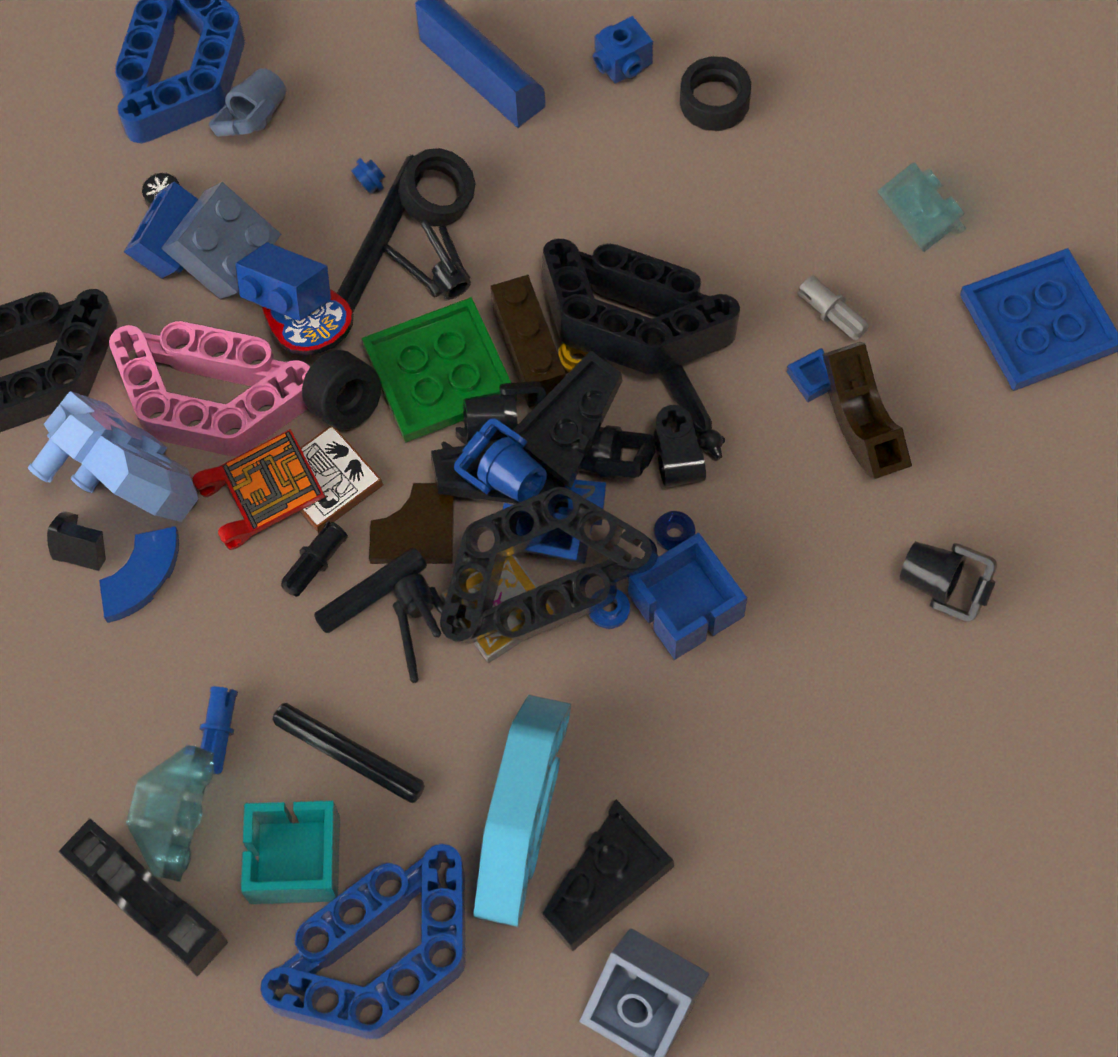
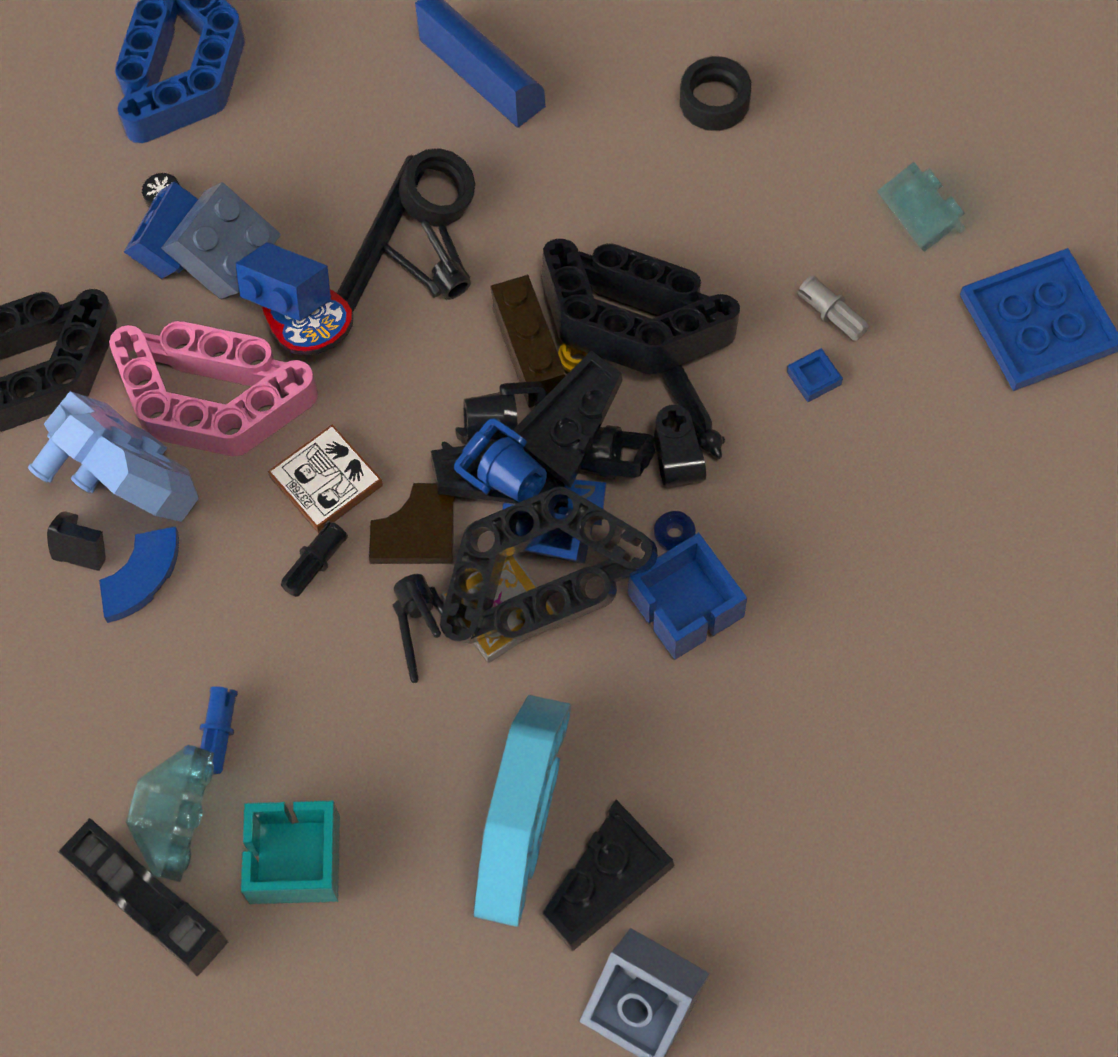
(249, 104): sand blue piece -> none
(265, 484): flag -> none
(327, 378): black tyre -> none
(348, 752): black axle -> none
(368, 175): blue plate -> none
(369, 590): black axle -> none
(435, 365): green plate -> none
(436, 935): blue piece -> none
(614, 618): blue plate -> none
(623, 50): blue brick -> none
(865, 423): dark brown arch -> none
(938, 572): black piece -> none

